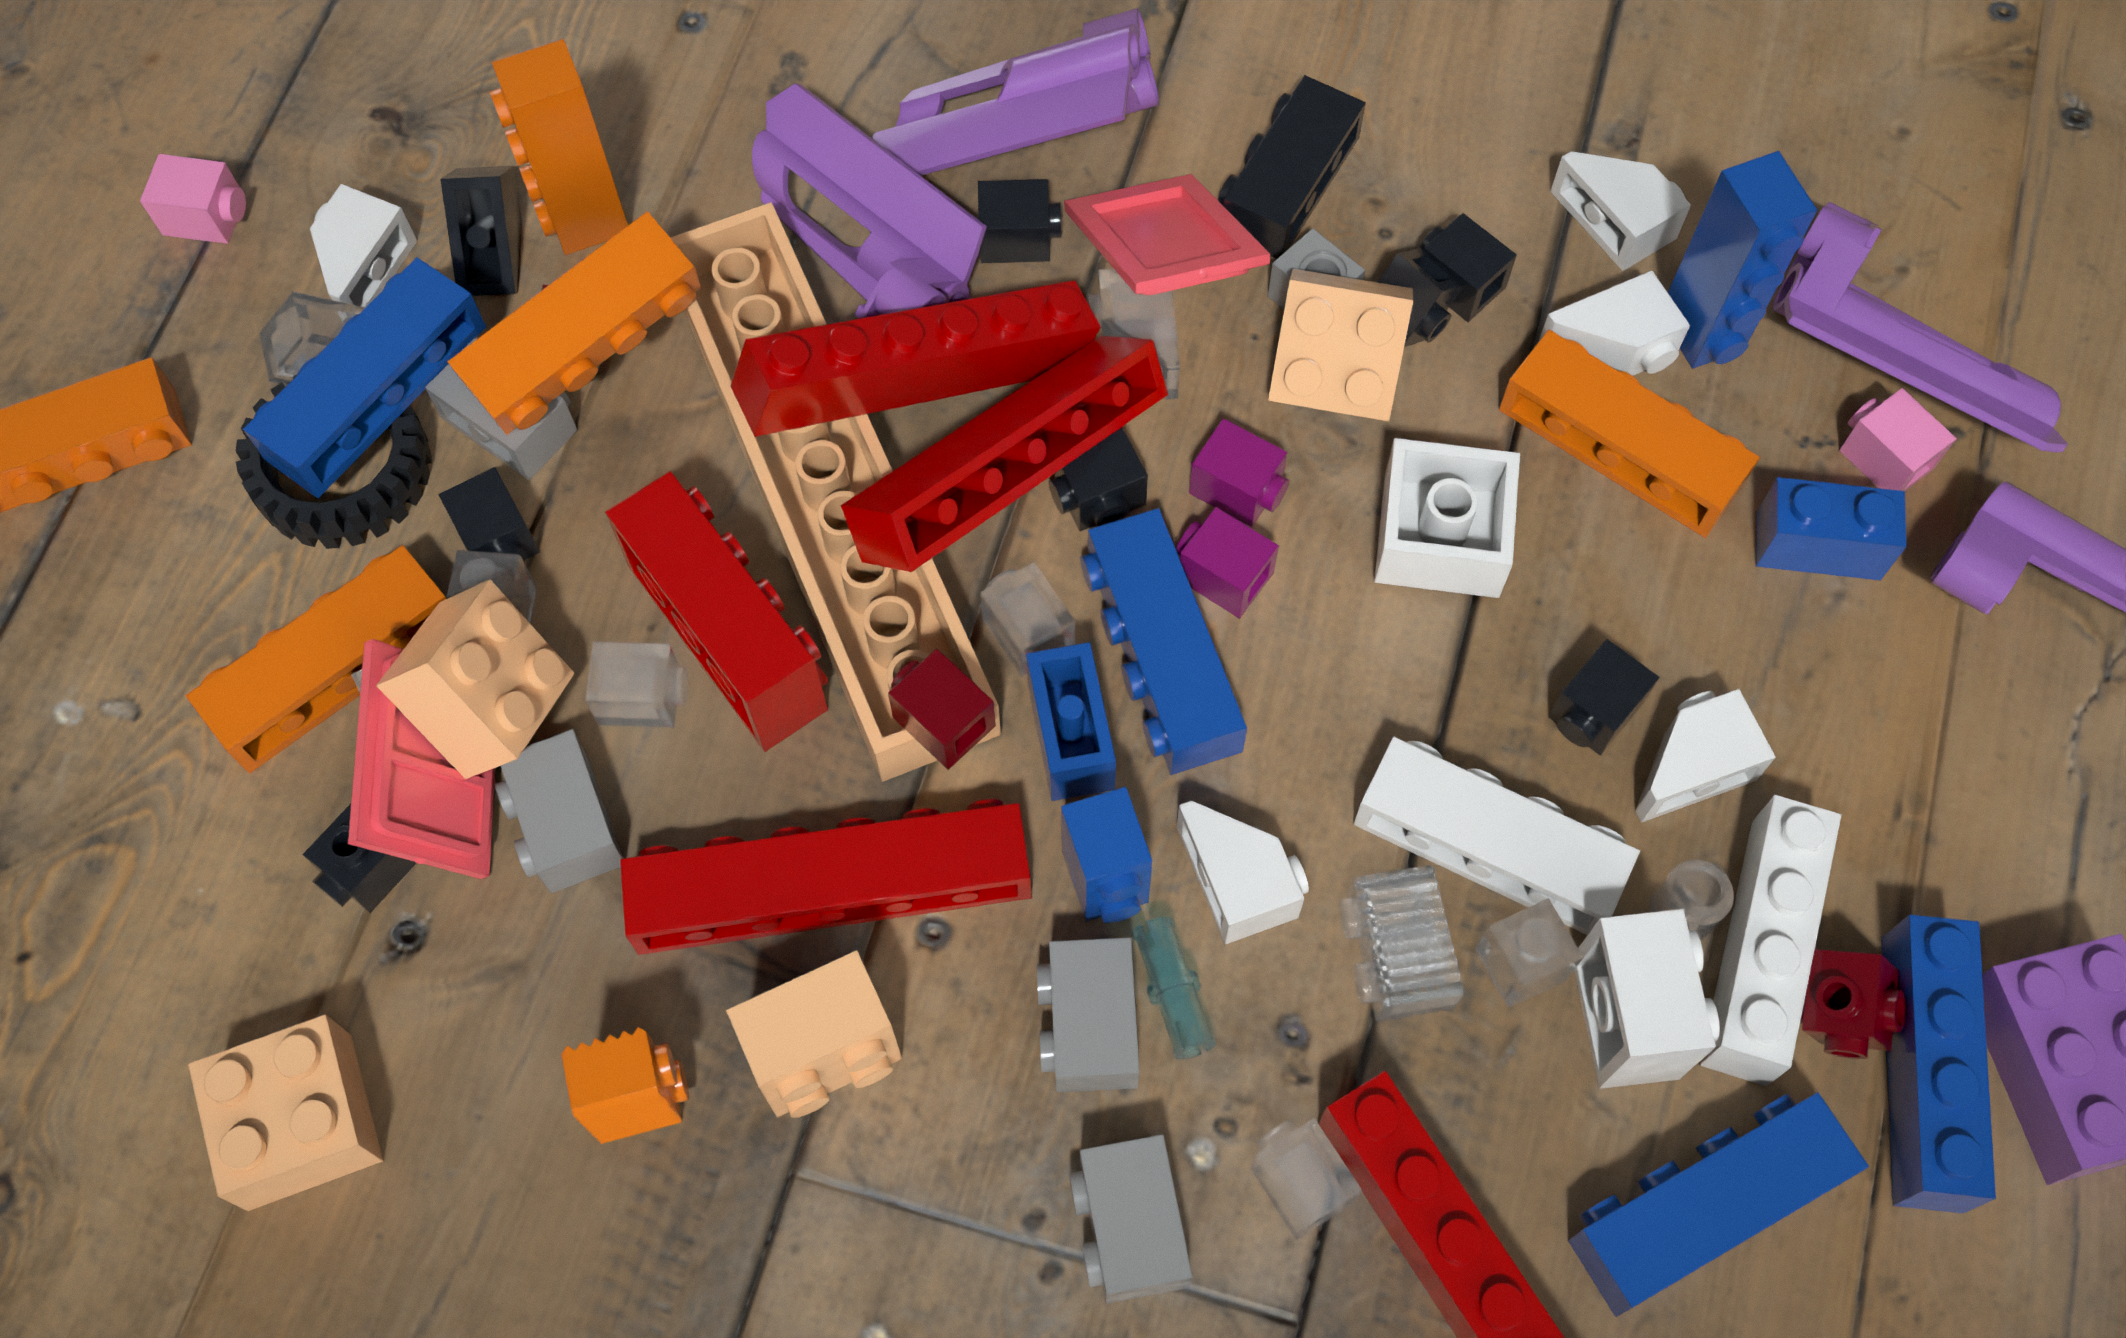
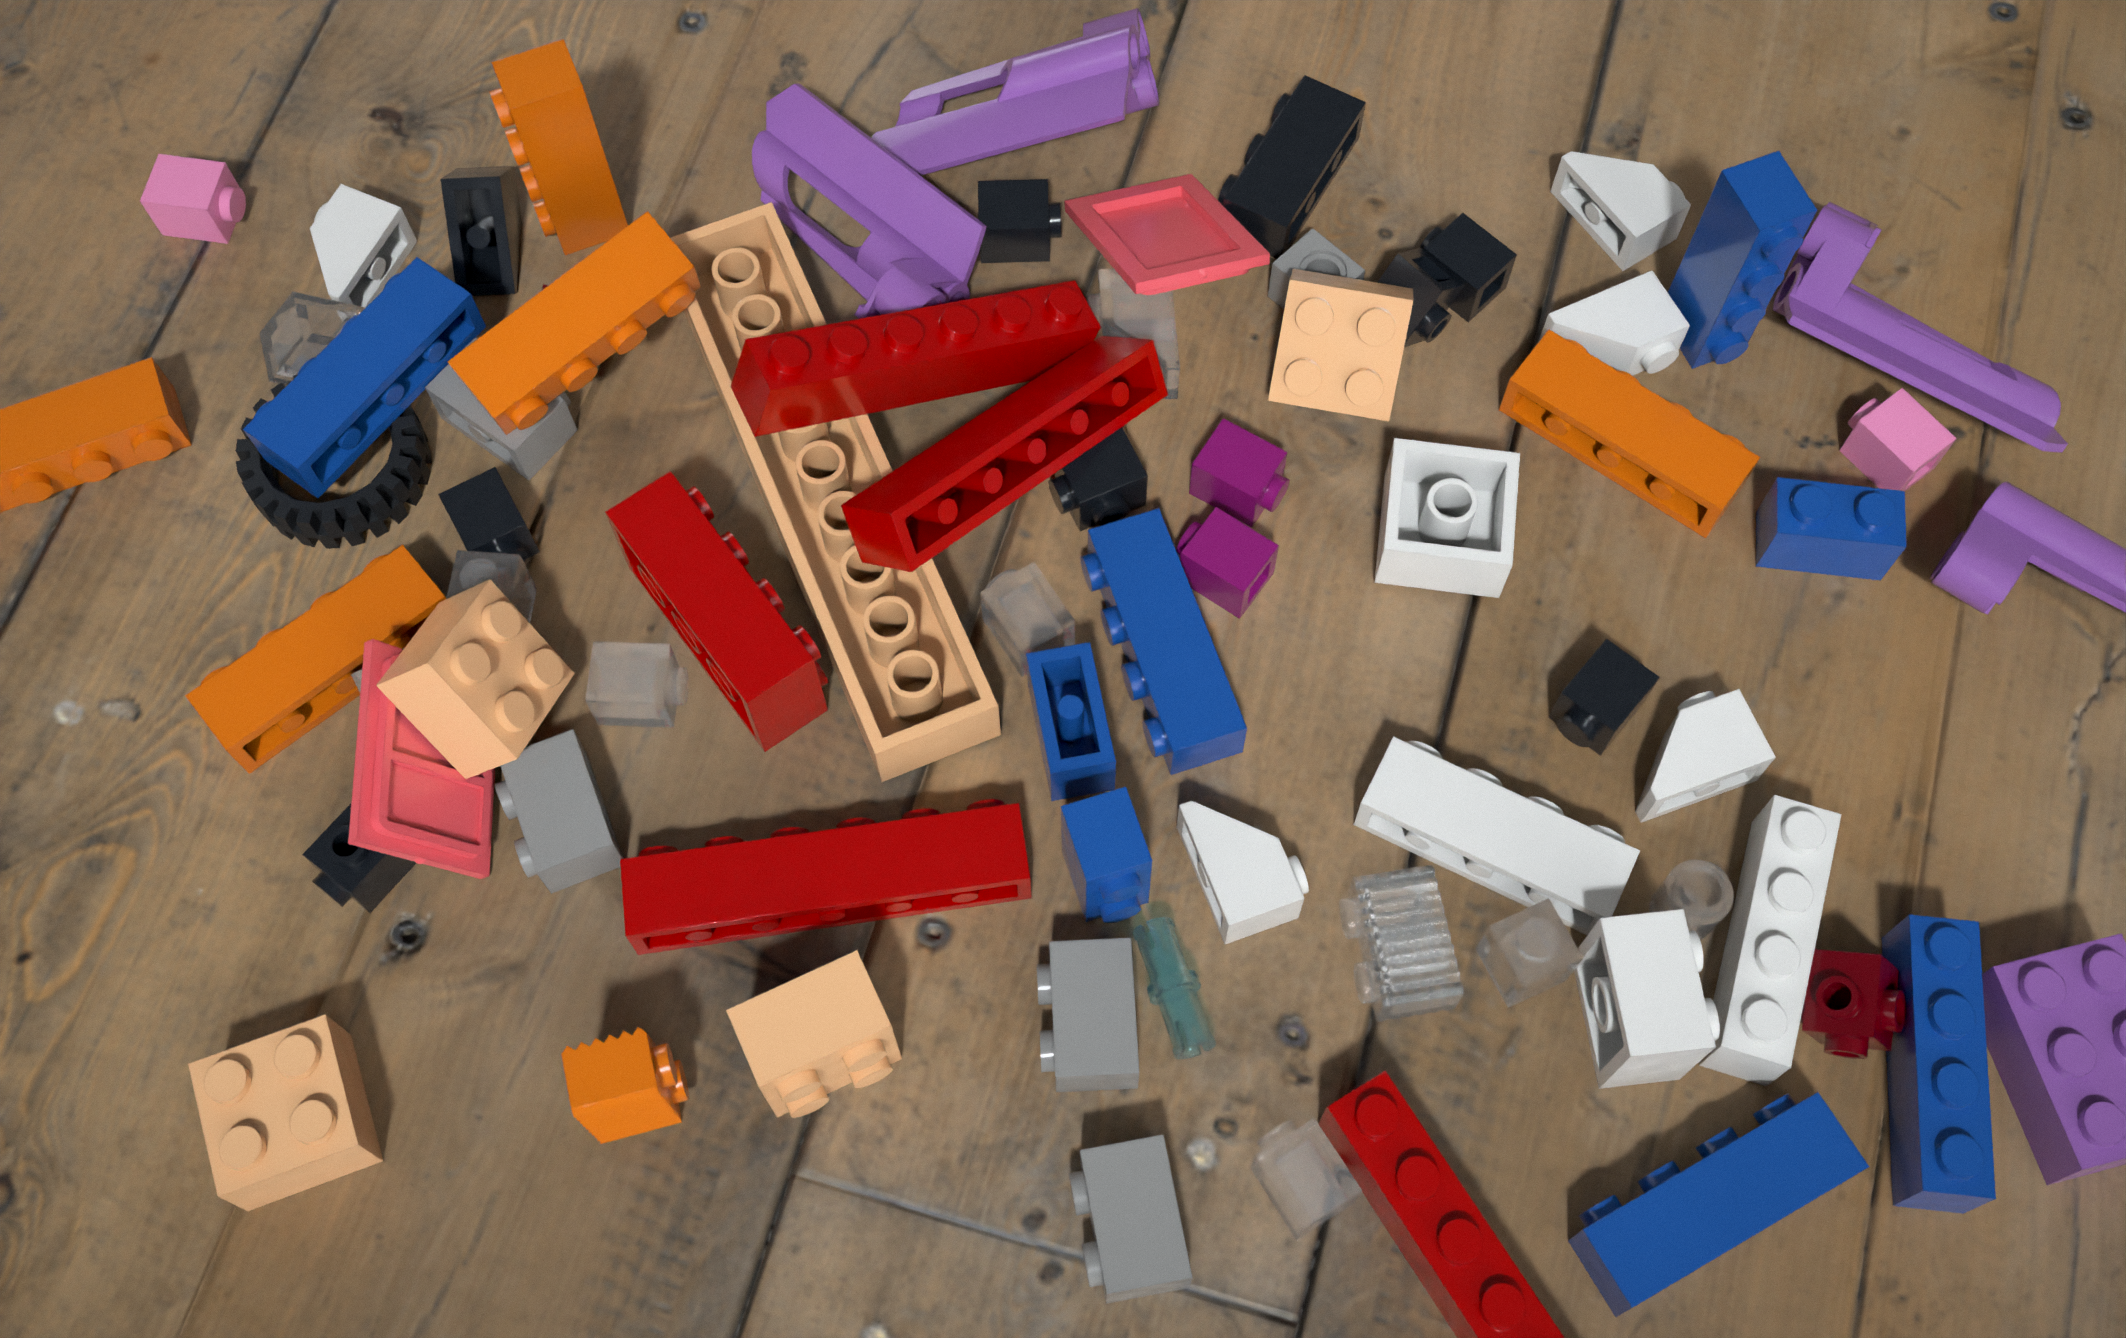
(941, 707): dark red brick -> none

